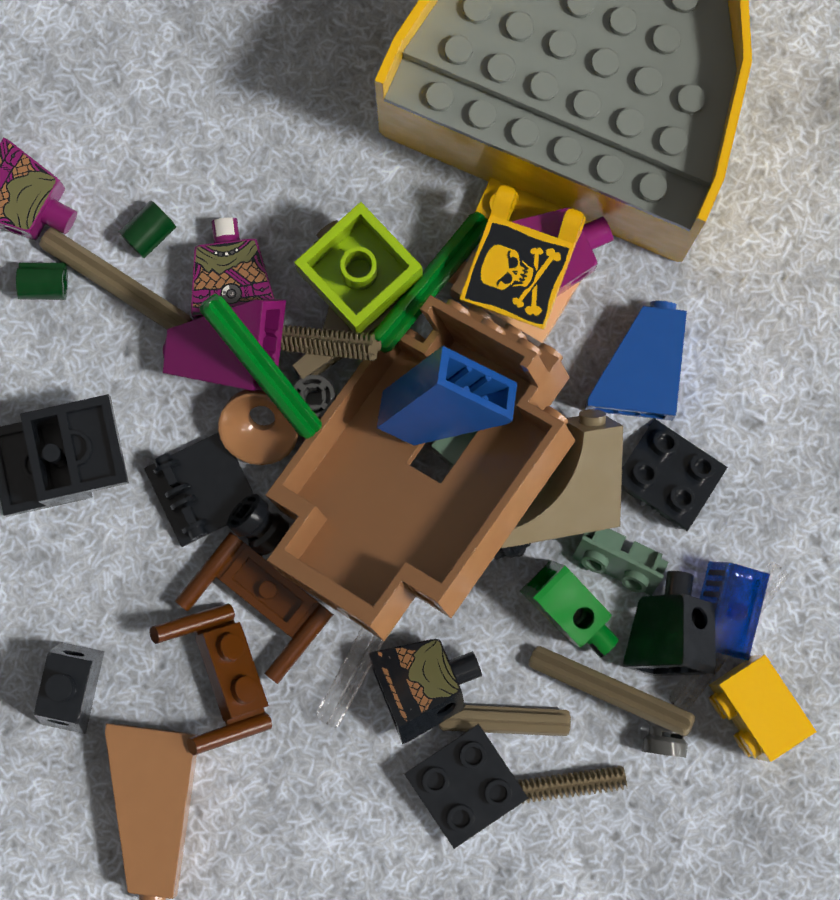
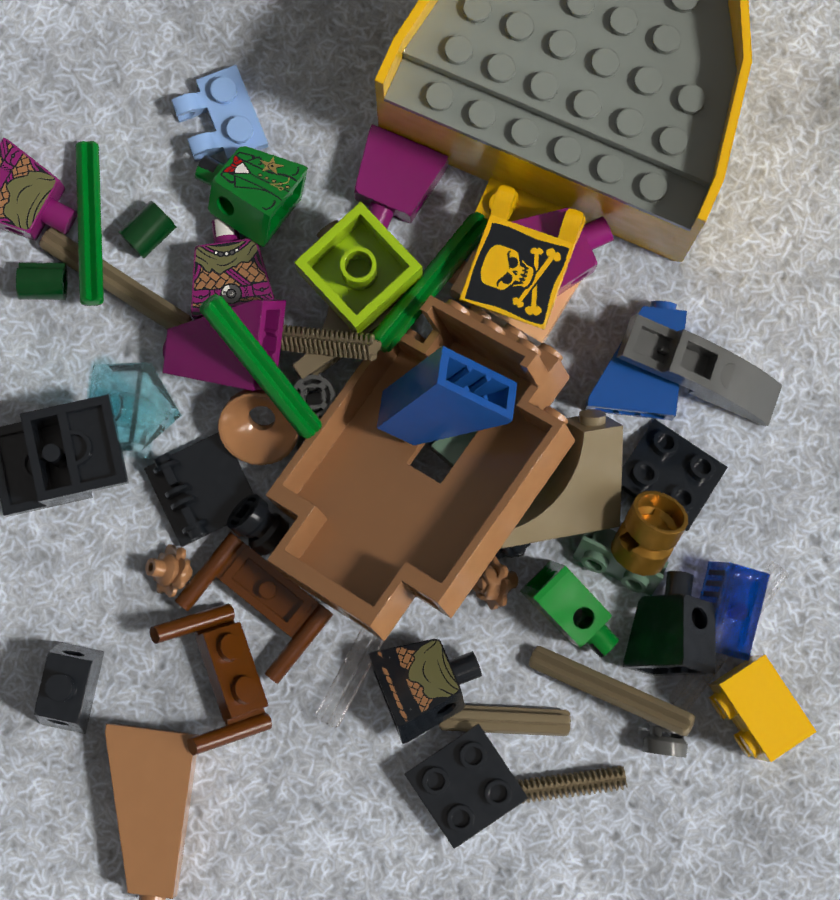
(89, 223): none -> green axle
(139, 404): none -> clear light blue slope
(170, 570): none -> medium nougat plant
(230, 111): none -> light blue plate
(252, 191): none -> green torso
(397, 175): none -> magenta torso
(495, 584): none -> medium nougat plant
(649, 533): none -> pearl gold wheel
(701, 367): none -> dark grey slope

